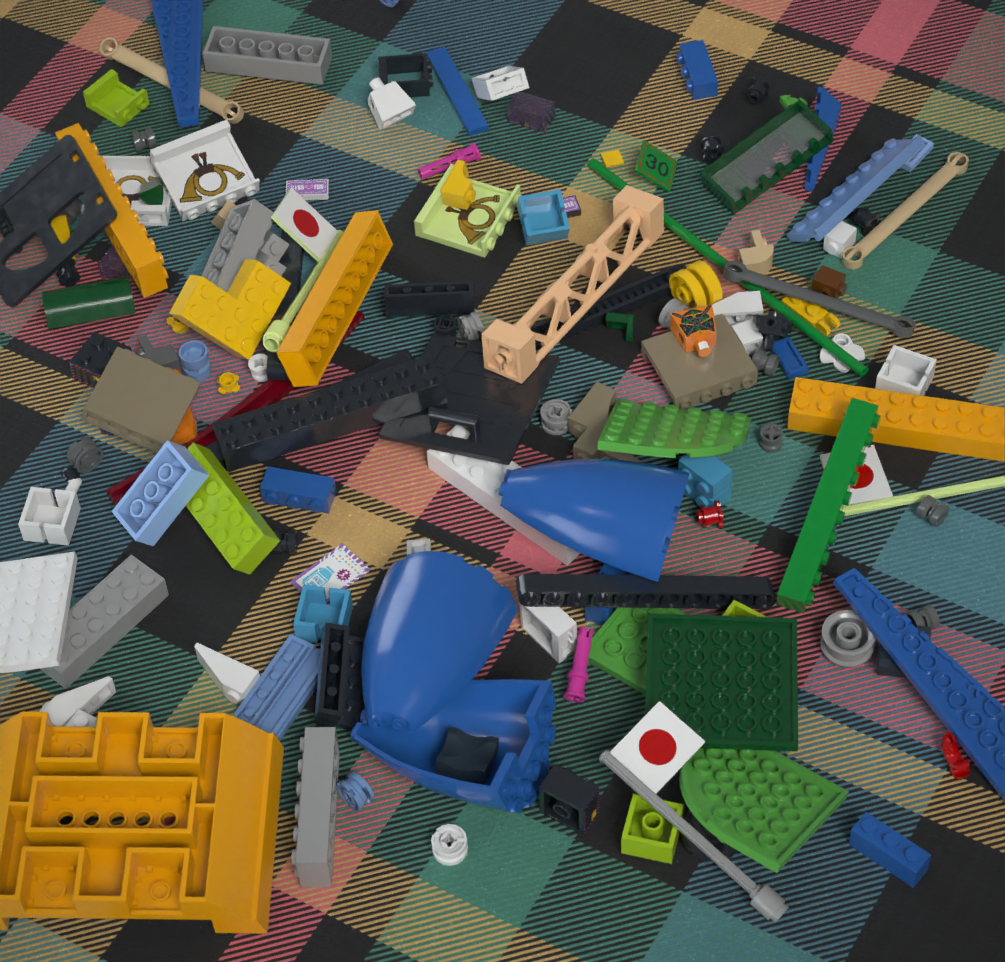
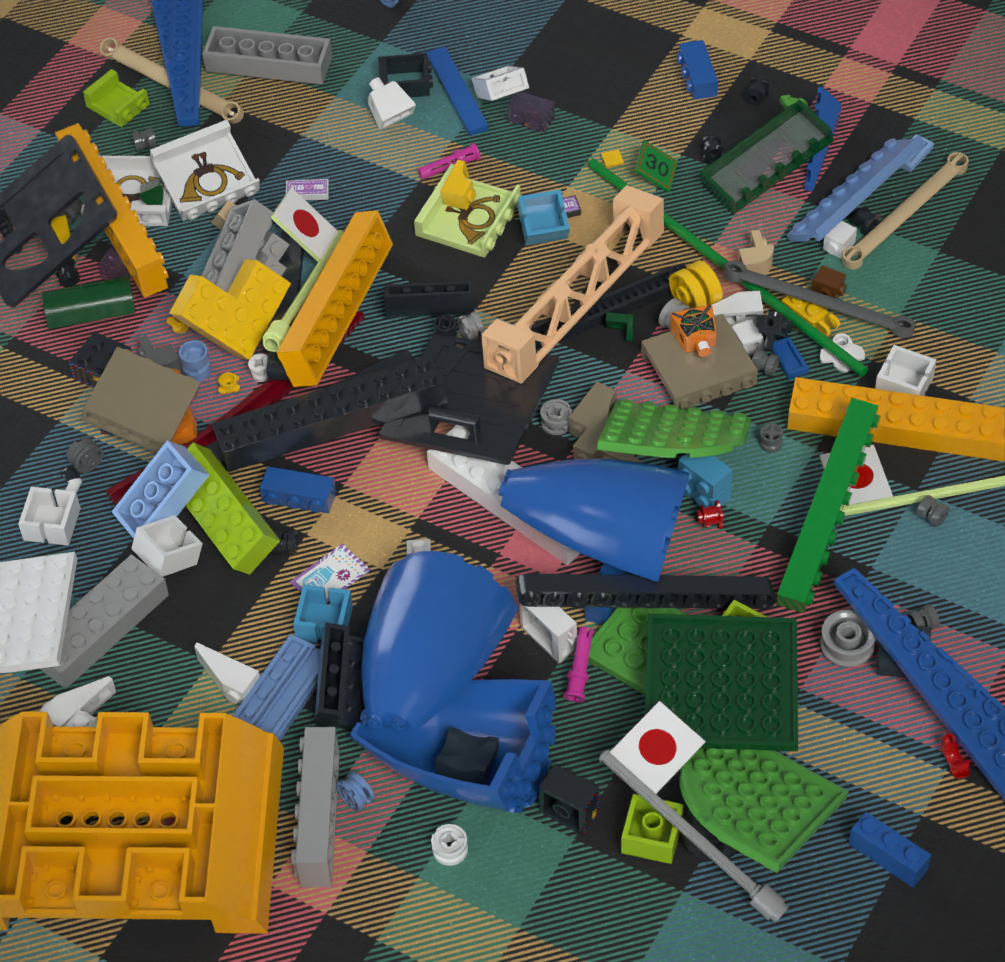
(163, 548): none -> white piece

